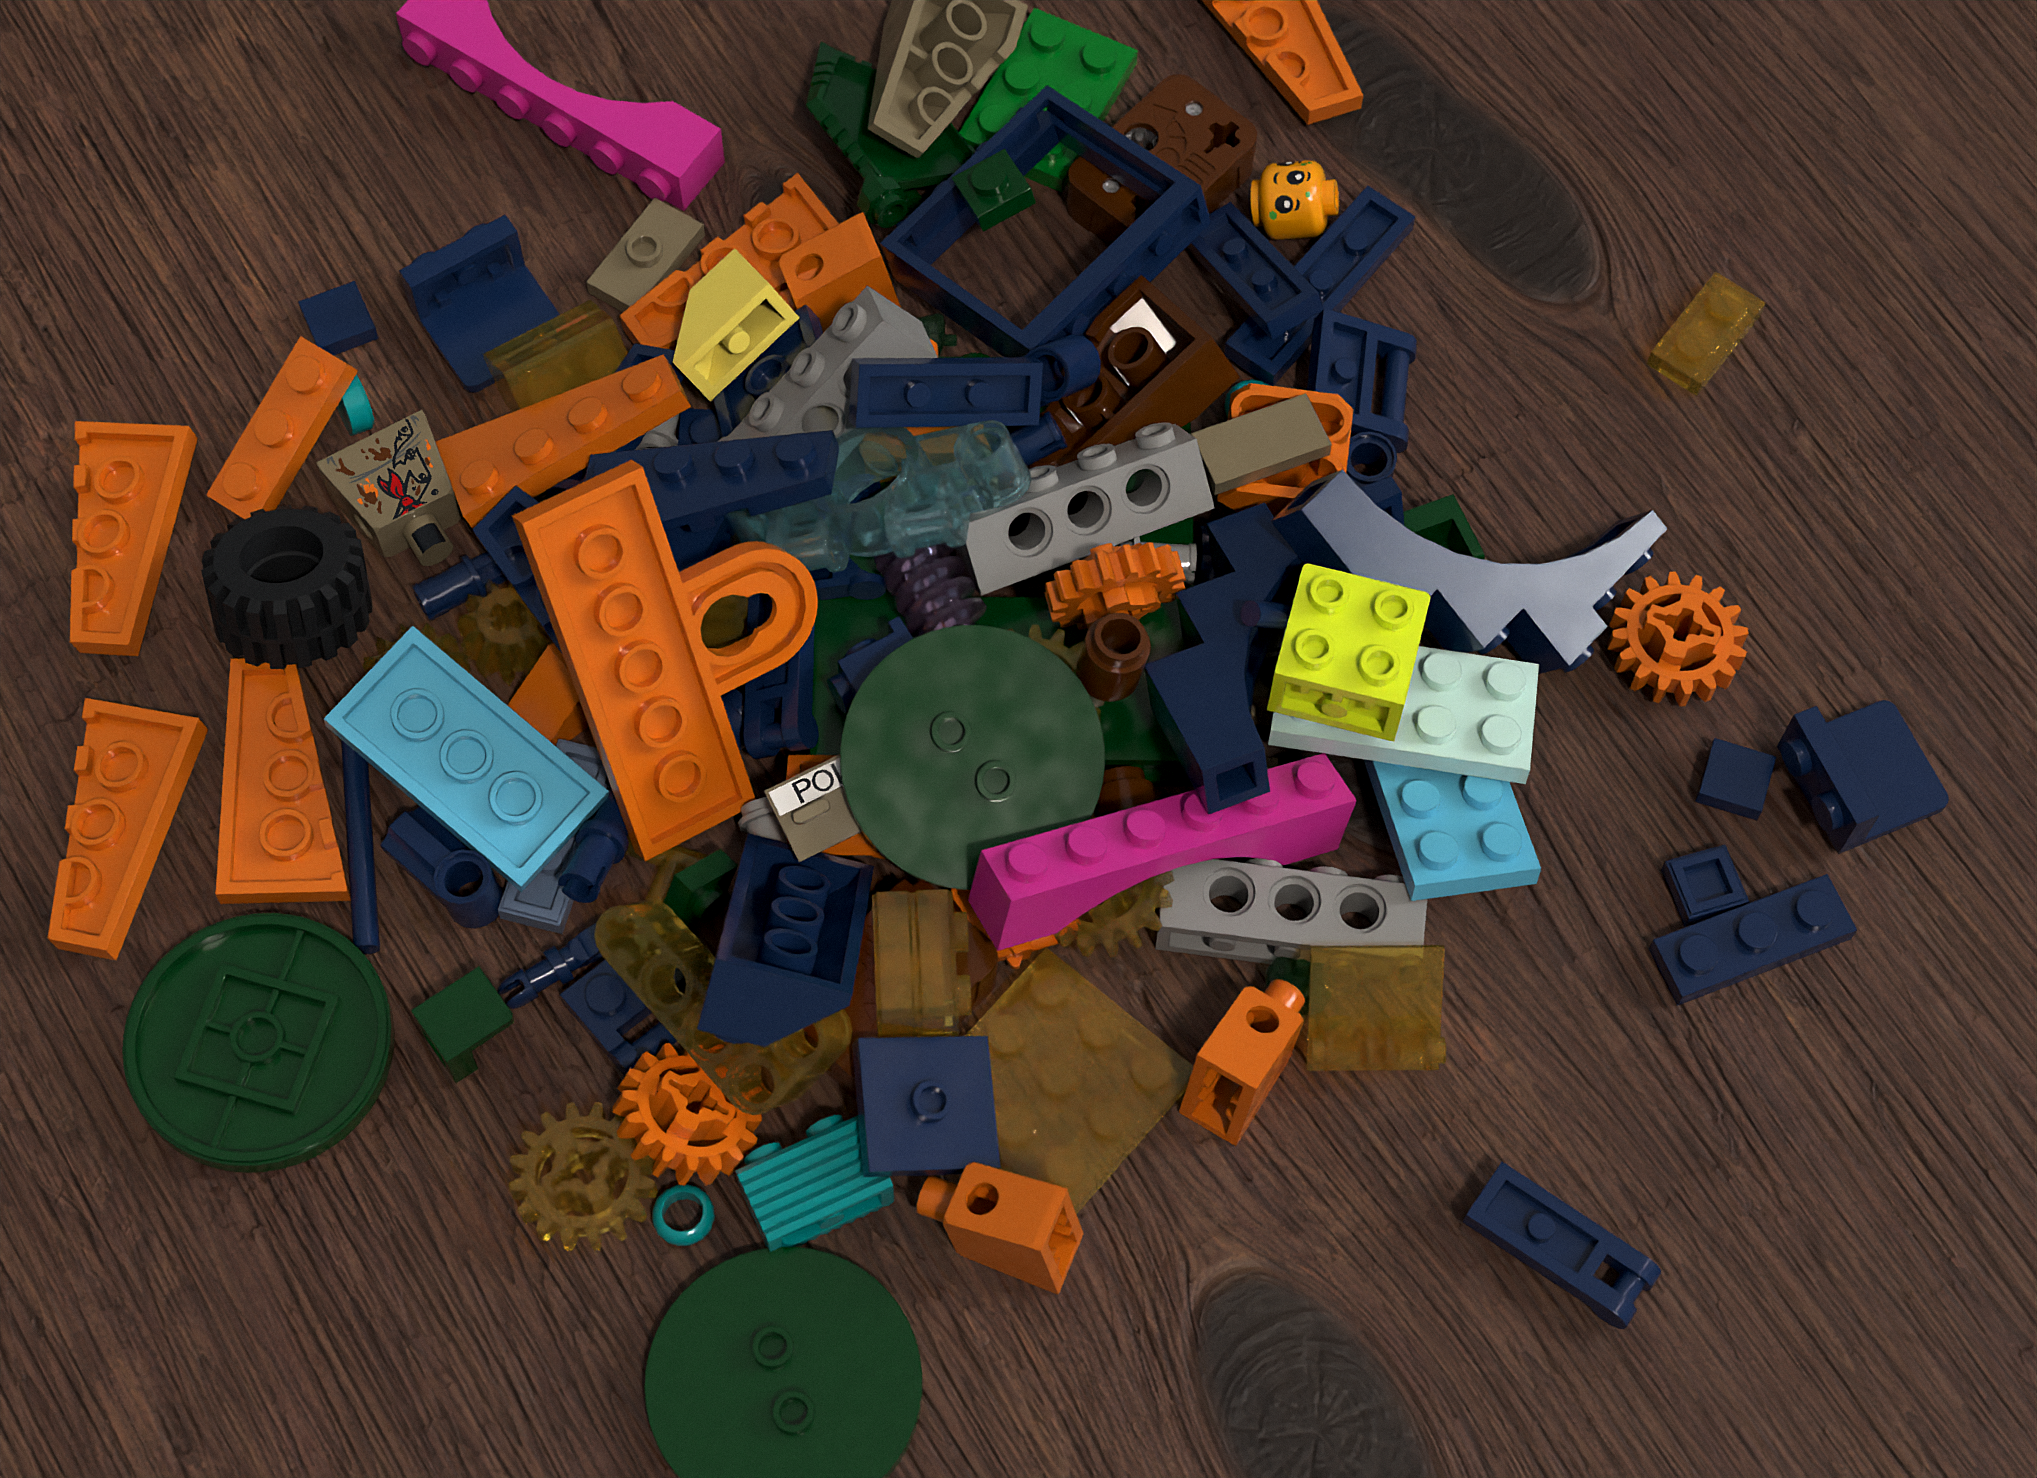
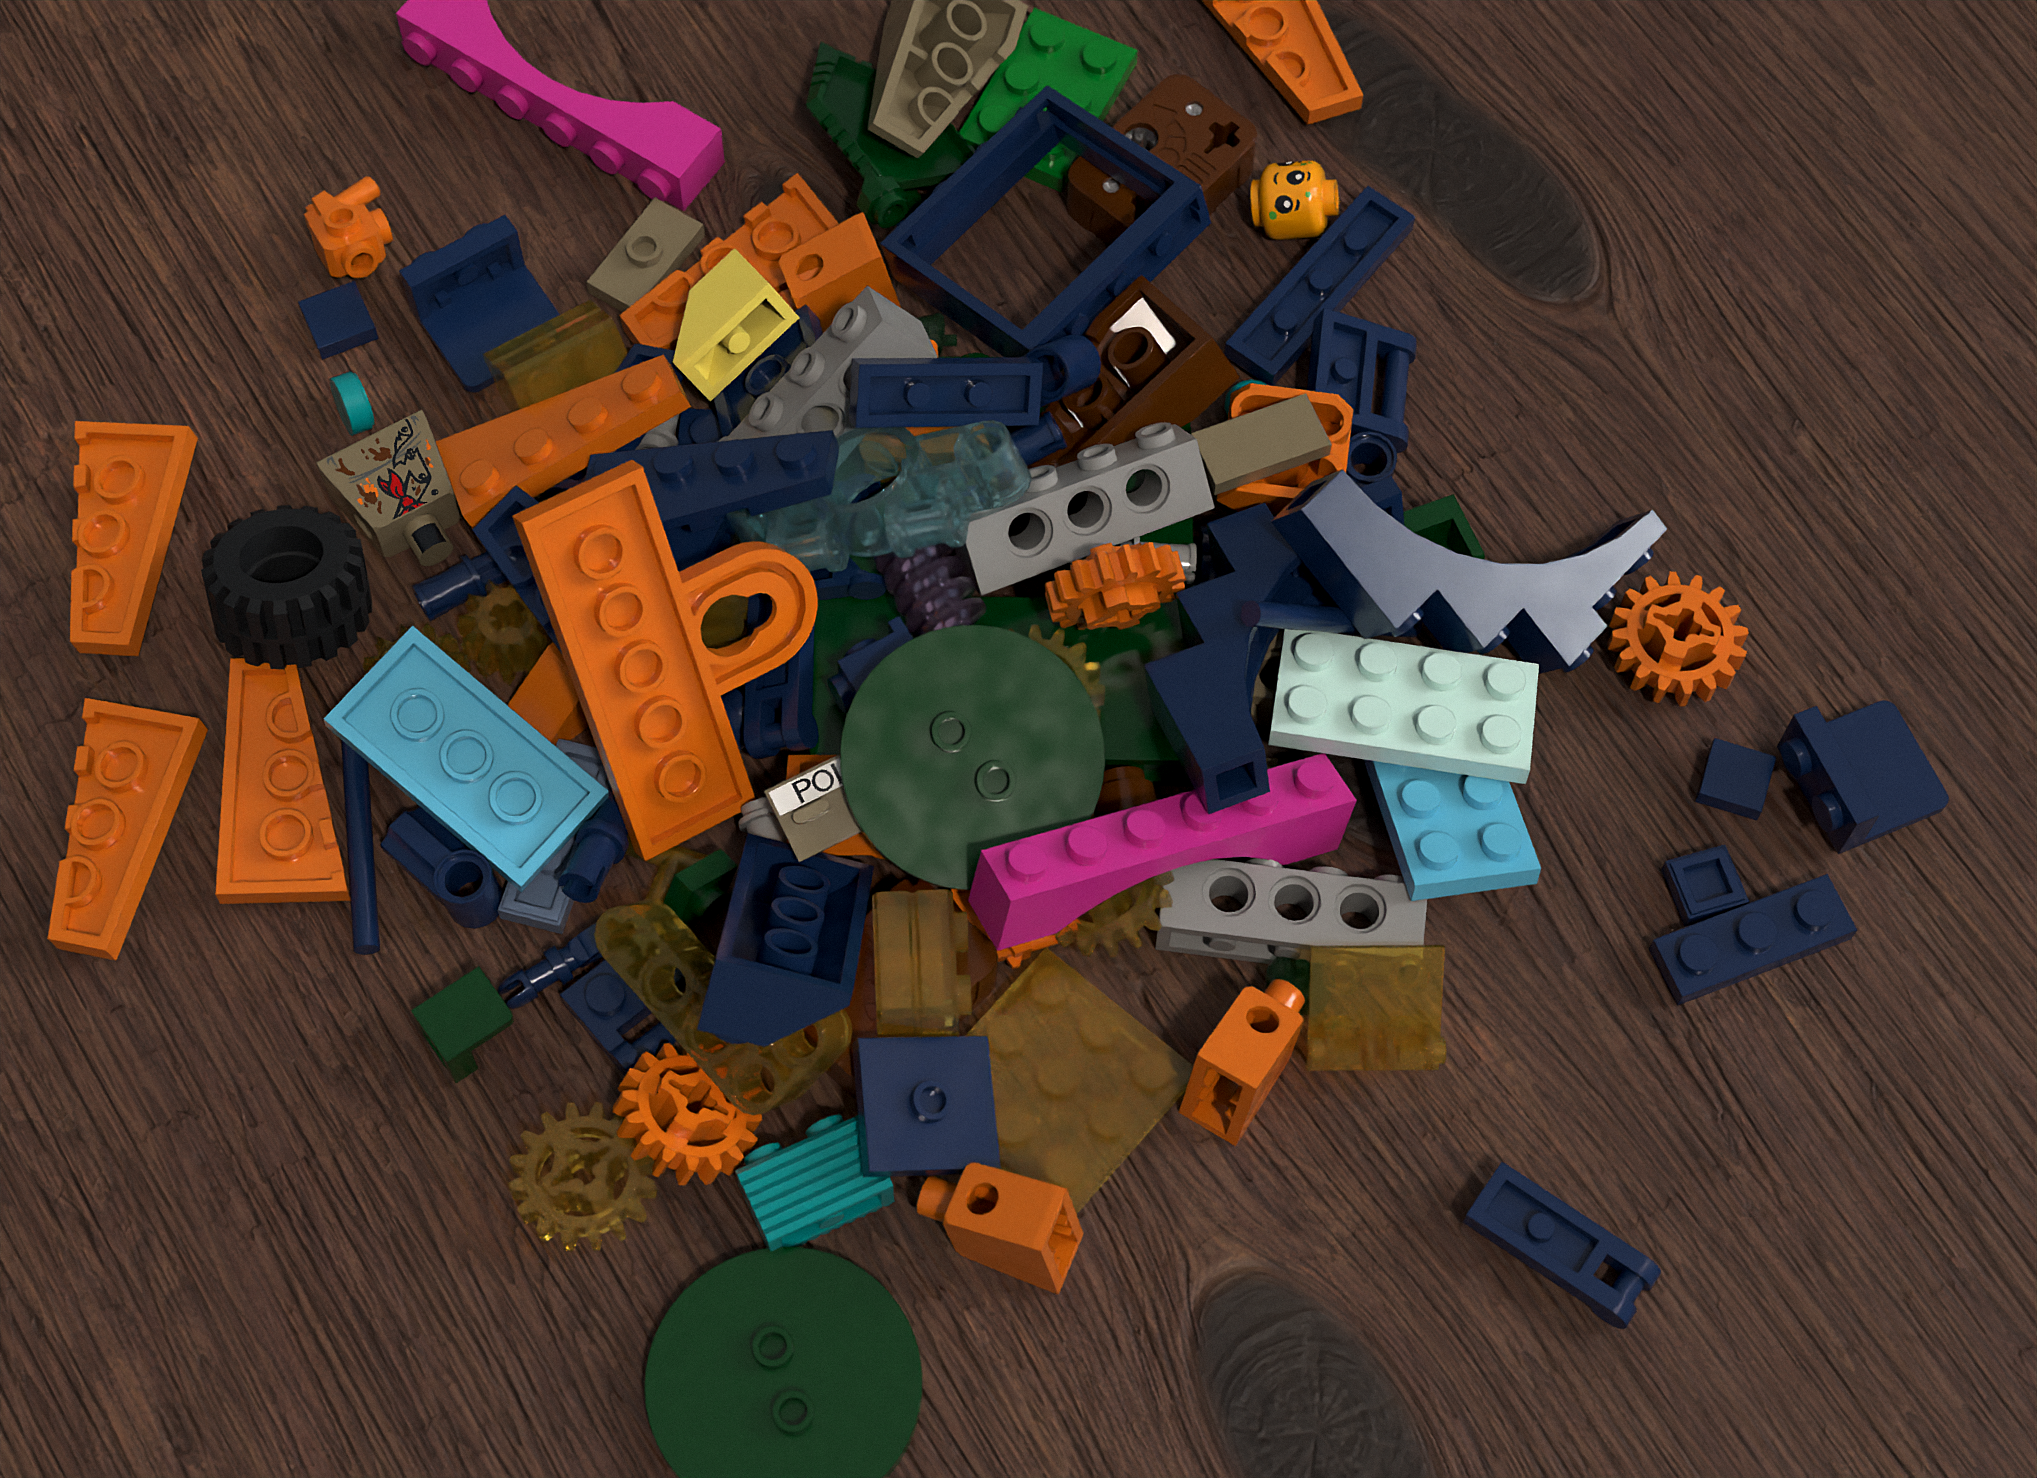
(258, 1042): dark green plate -> none
(282, 430): orange plate -> none
(346, 233): none -> orange piece
(690, 1236): teal piece -> none
(994, 190): dark green plate -> none
(1113, 657): reddish brown brick -> none
(1254, 272): dark blue plate -> none
(1348, 652): neon yellow bracket -> none
(1706, 333): clear yellow plate -> none

